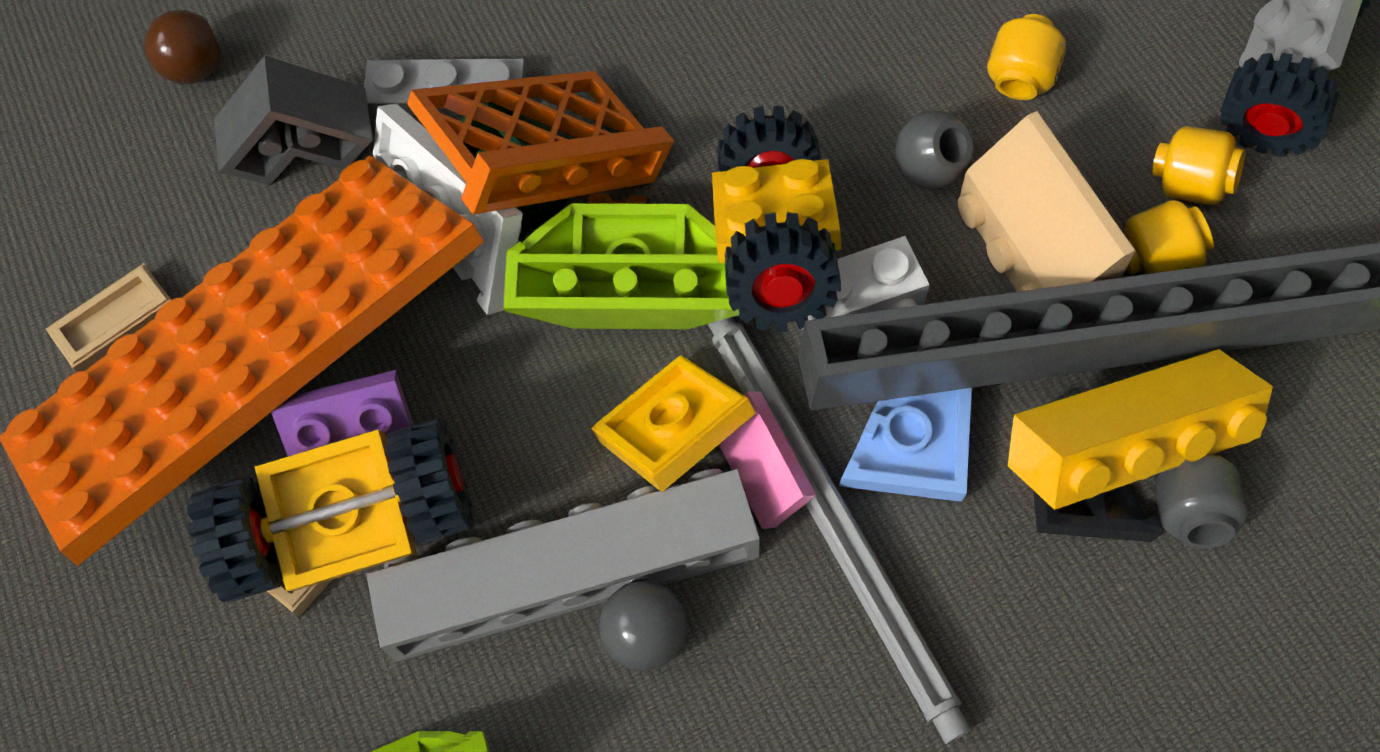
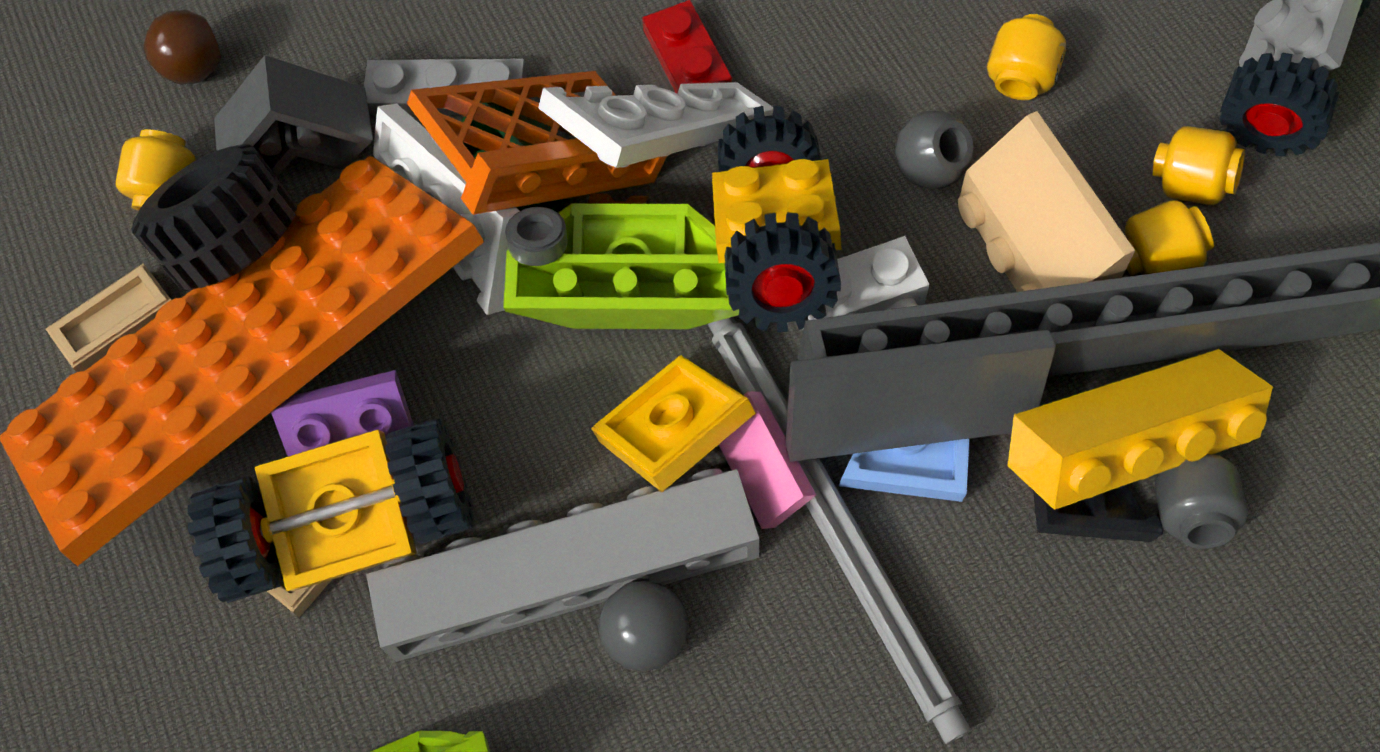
(149, 163): none -> yellow head
(215, 217): none -> black tyre
(536, 236): none -> dark grey tile
(651, 120): none -> white wing
(684, 46): none -> red plate
(914, 394): none -> dark grey tile

